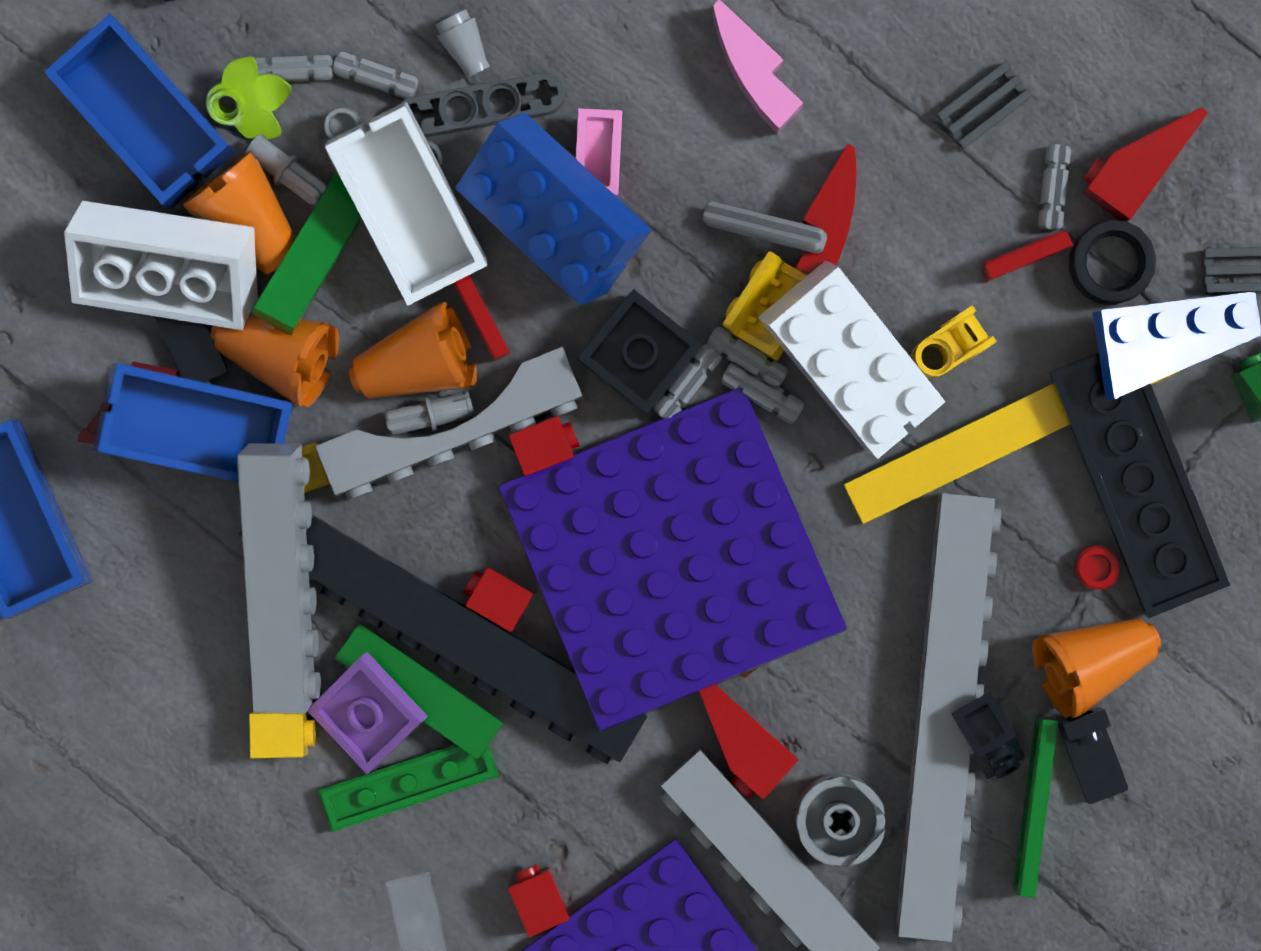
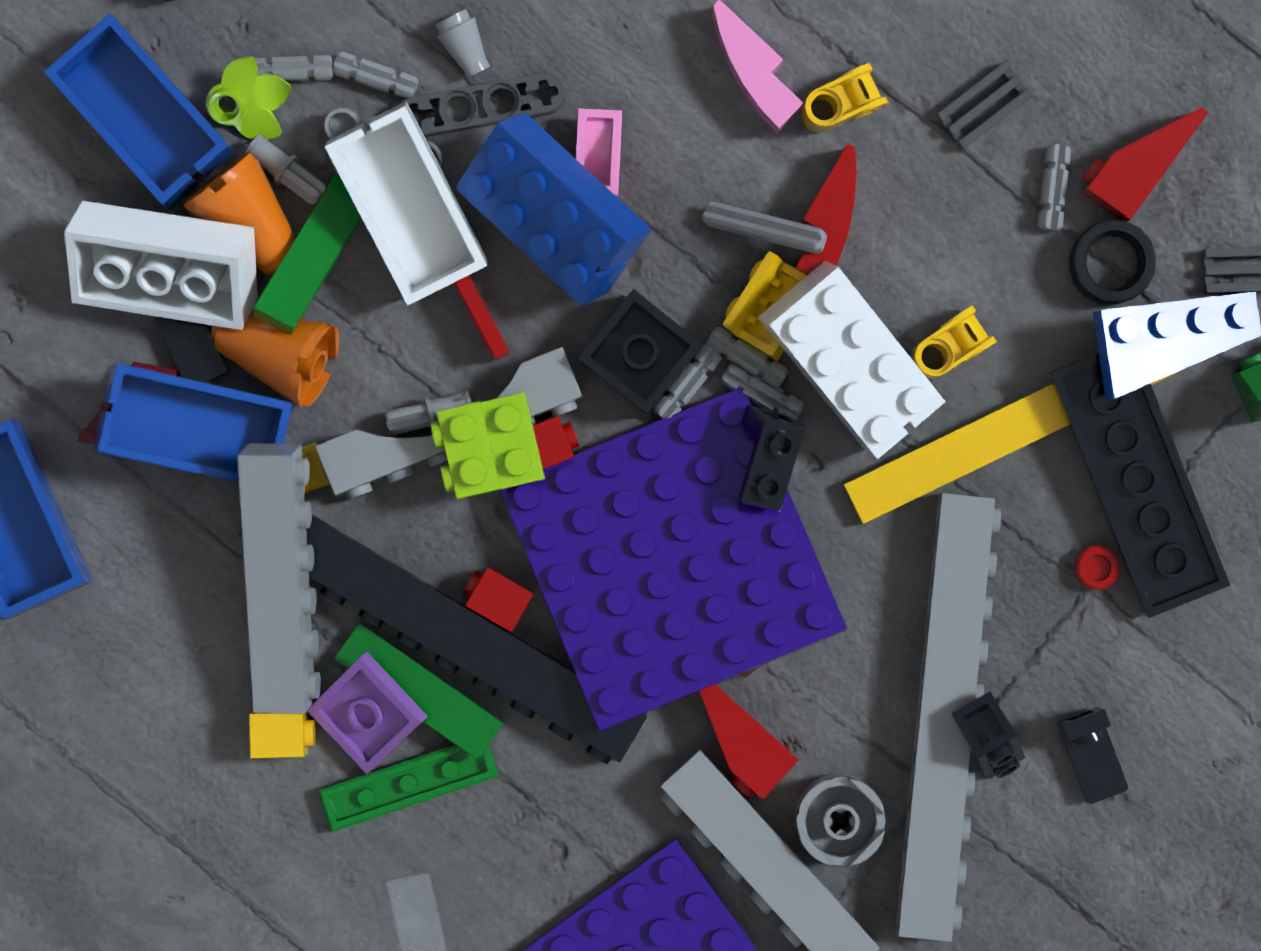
(417, 358): orange cone -> none
(488, 446): none -> lime plate
(538, 899): red brick -> none
(772, 457): none -> black bracket
(850, 96): none -> yellow piece
(1026, 255): red tile -> none
(1035, 807): green tile -> none
(1093, 661): orange cone -> none

